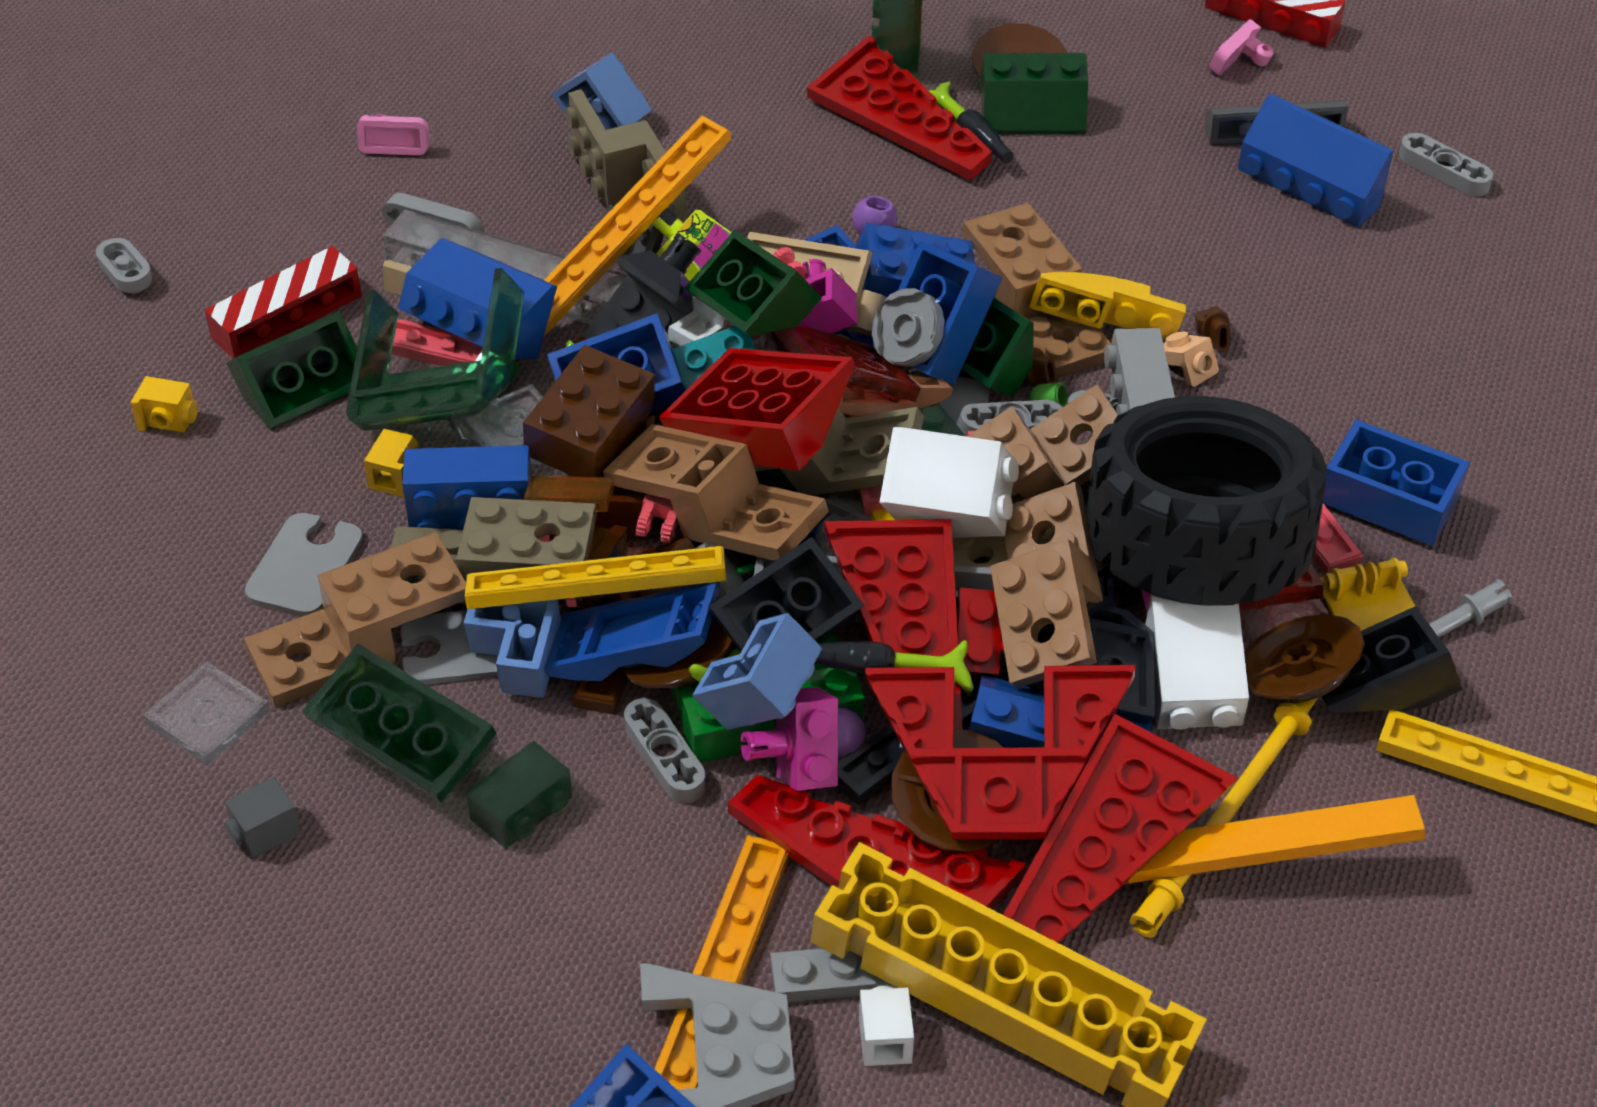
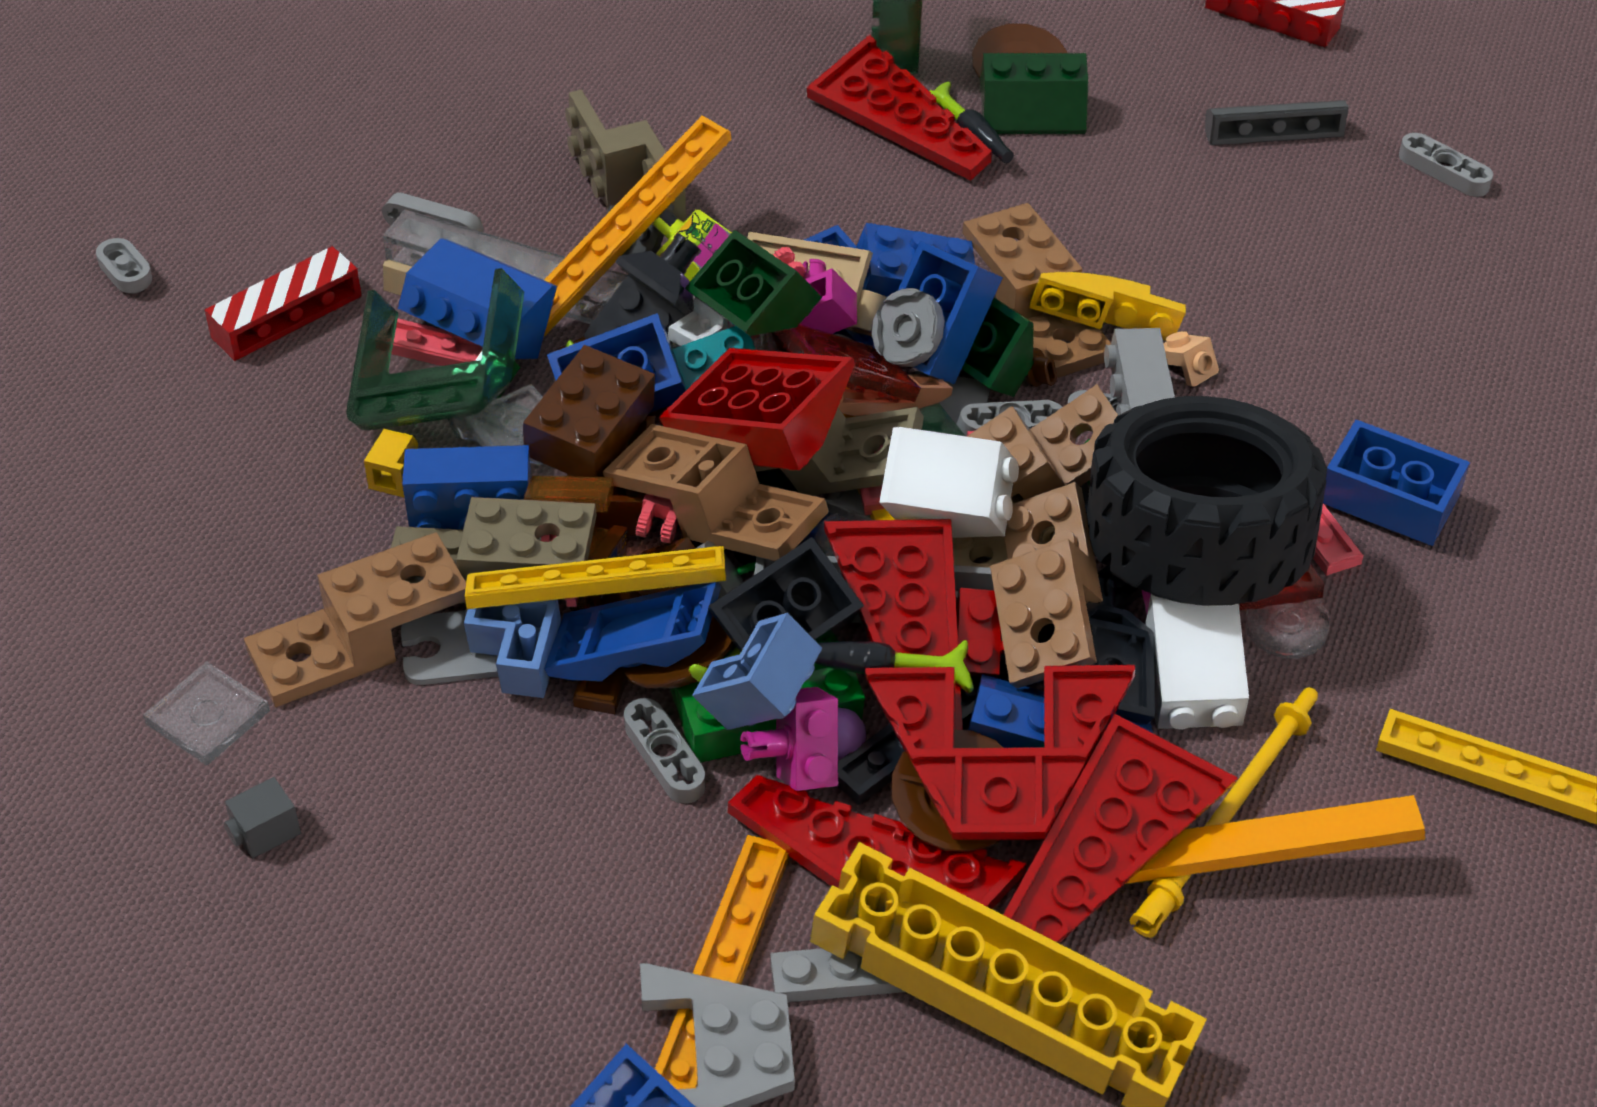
(164, 405): yellow brick -> none
(289, 570): light grey piece -> none
(297, 370): dark green slope -> none
(392, 135): bright pink piece -> none
(401, 723): clear green windscreen -> none
(520, 795): clear green brick -> none
(608, 91): medium blue brick -> none
(875, 211): medium lavender piece -> none
(886, 1026): white brick -> none
(1051, 391): bright green piece -> none
(1216, 325): reddish brown piece -> none
(1241, 41): bright pink piece -> none
(1303, 658): reddish brown piece -> none
(1316, 160): blue slope -> none
(1367, 592): yellow hinge -> none
(1398, 669): black slope -> none
(1473, 608): light grey pin -> none

